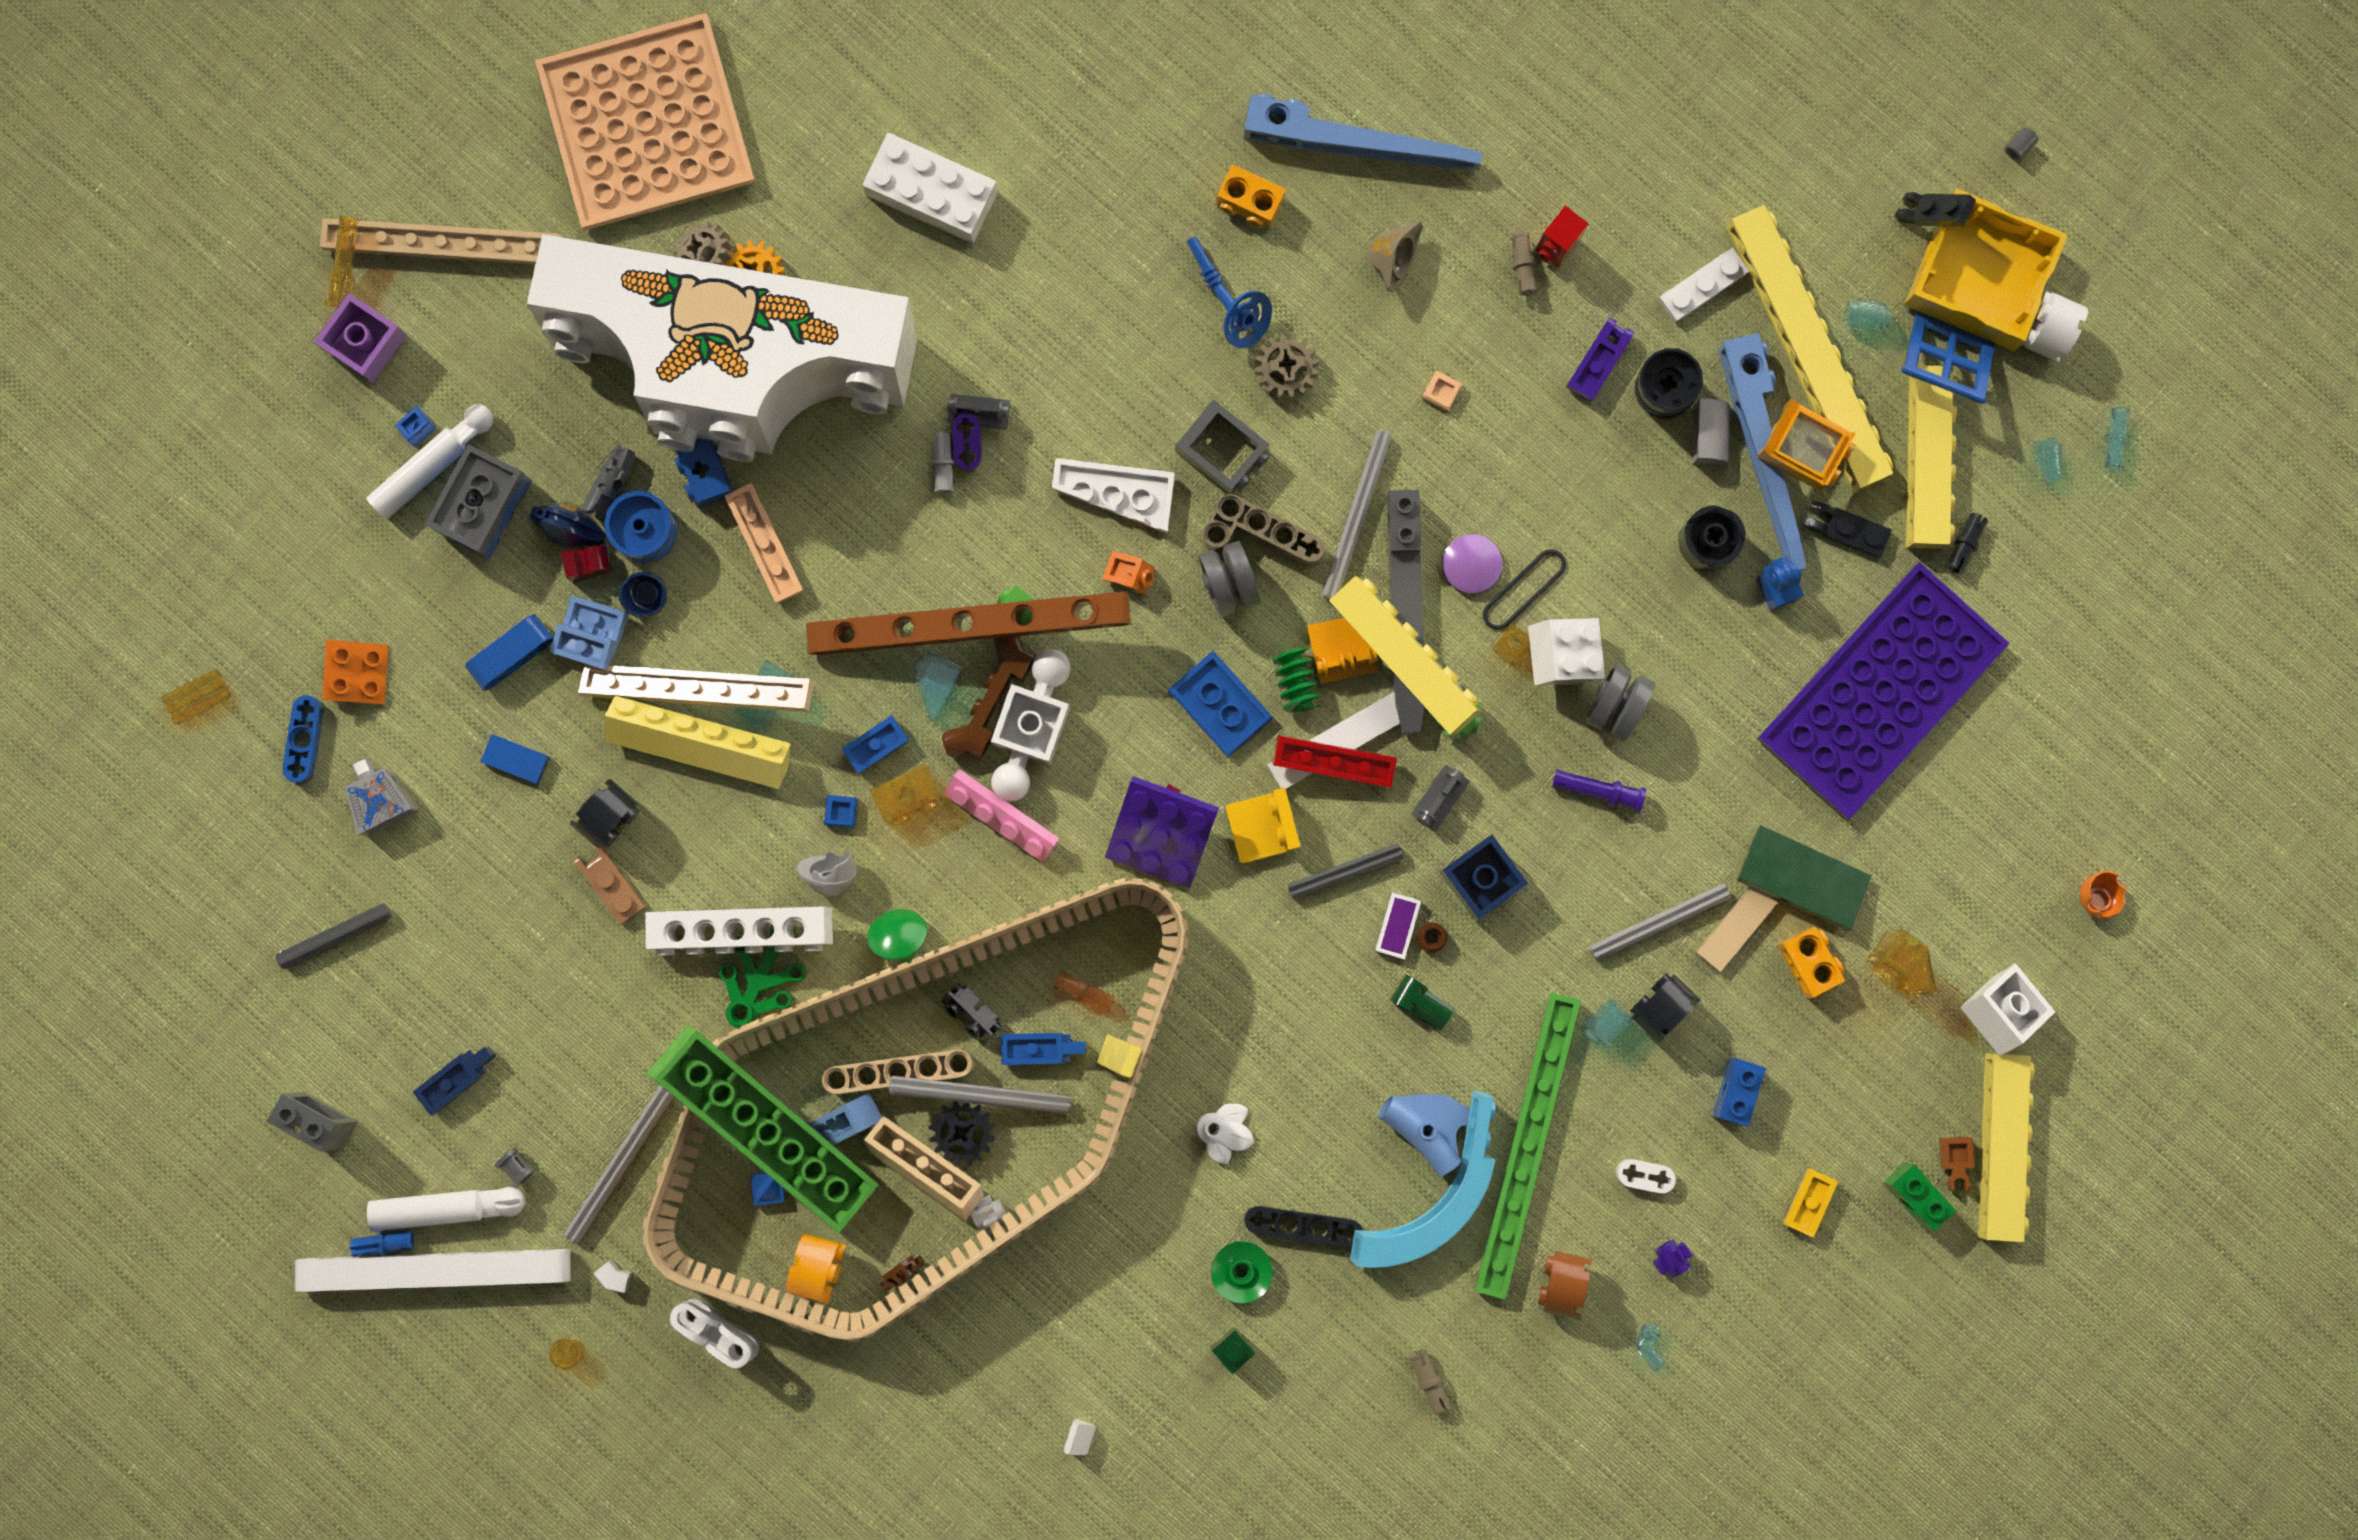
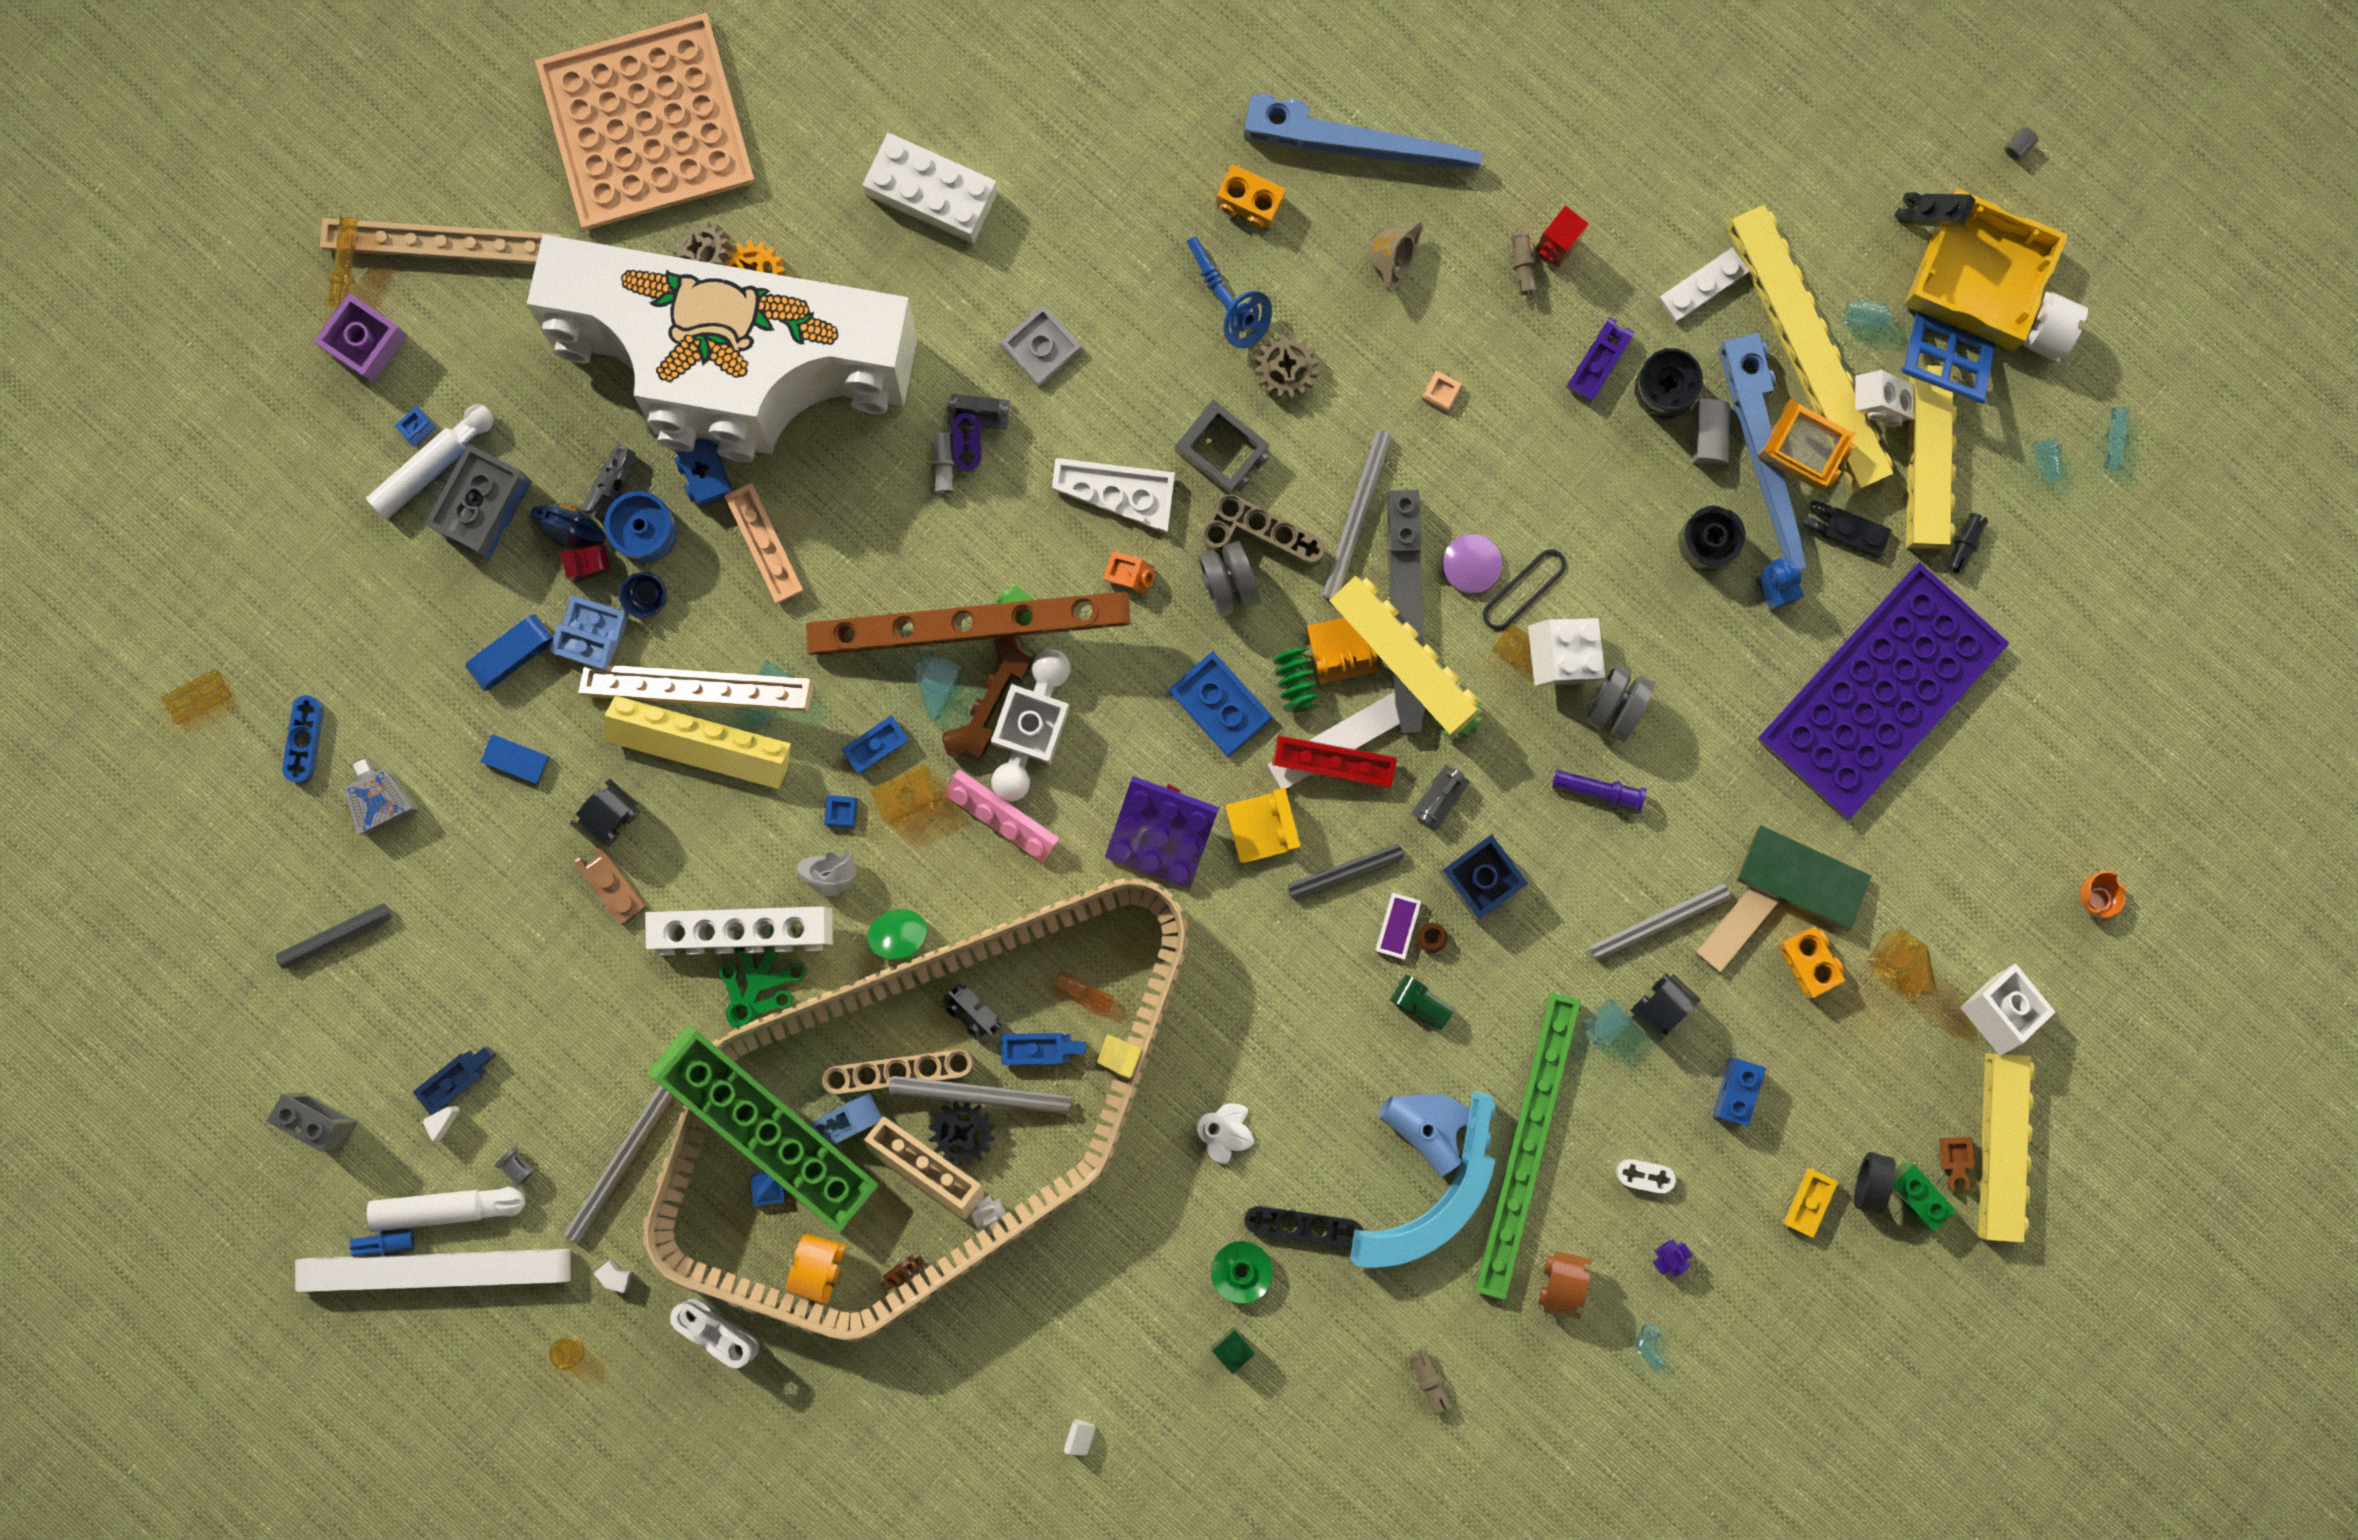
(355, 672): orange hinge -> none
(440, 1122): none -> white slope
(1041, 345): none -> light grey tile
(1874, 1183): none -> black tyre
(1884, 398): none -> white brick

